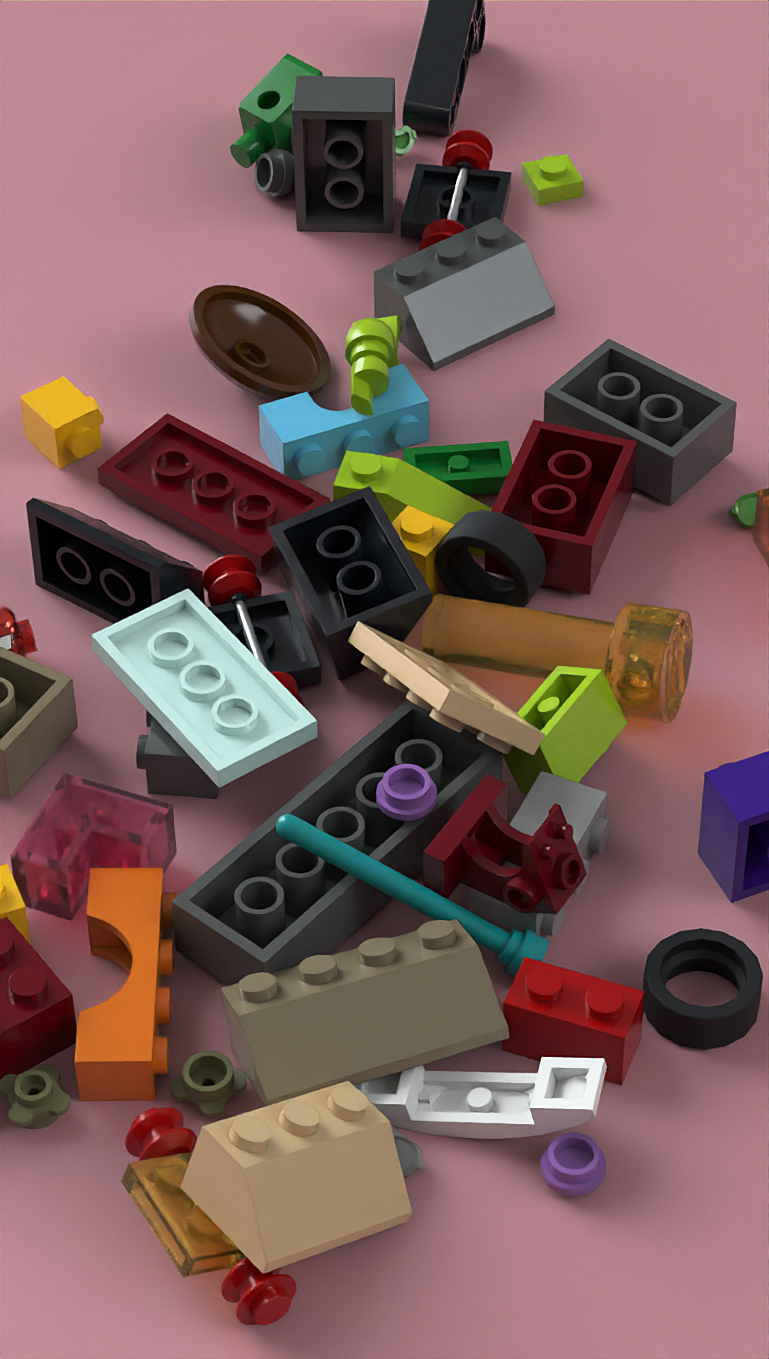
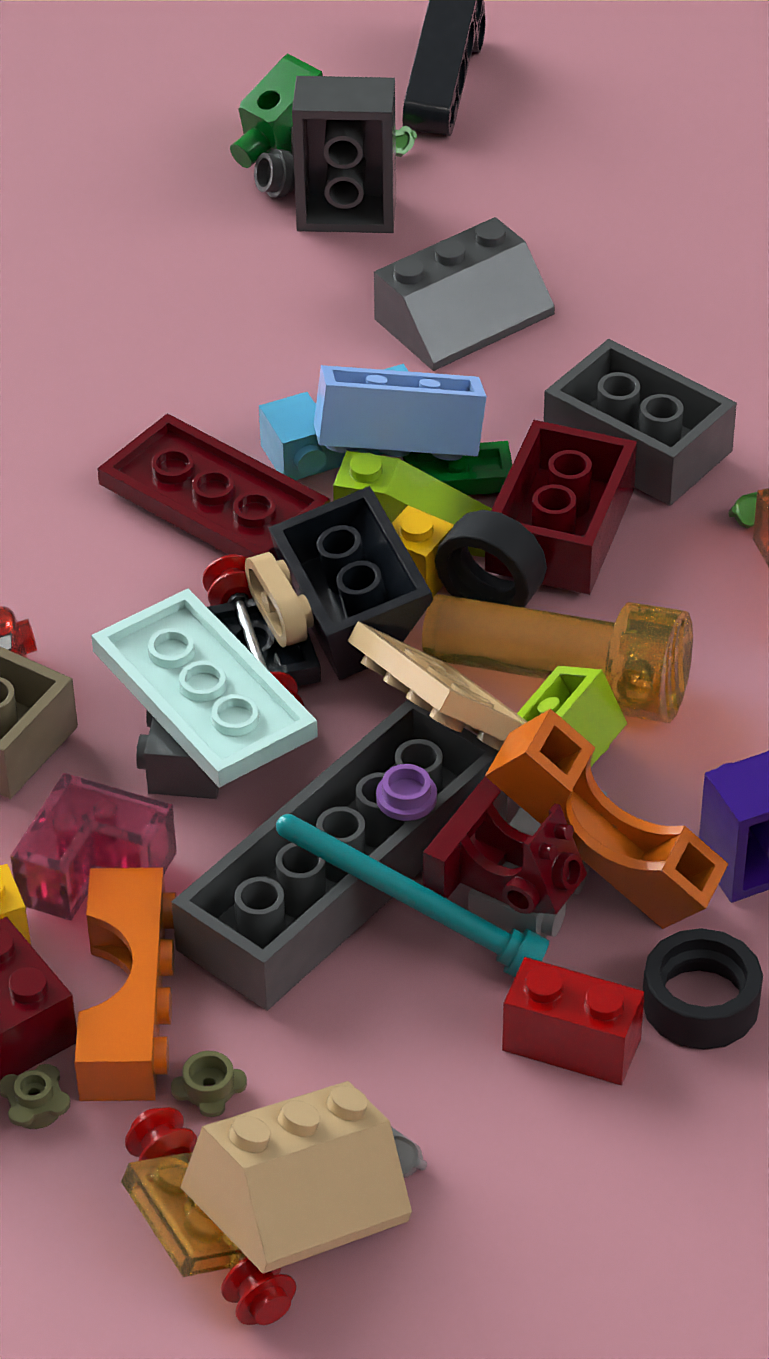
(62, 422): yellow brick -> none
(100, 565): black slope -> none
(258, 342): reddish brown dish -> none
(276, 599): none -> tan plate
(363, 1012): dark tan slope -> none
(371, 351): lime piece -> none
(399, 412): none -> light blue brick
(457, 194): black plate -> none
(491, 1102): white slope -> none
(552, 179): lime plate -> none
(573, 1164): medium lavender plate -> none
(653, 865): none -> orange arch

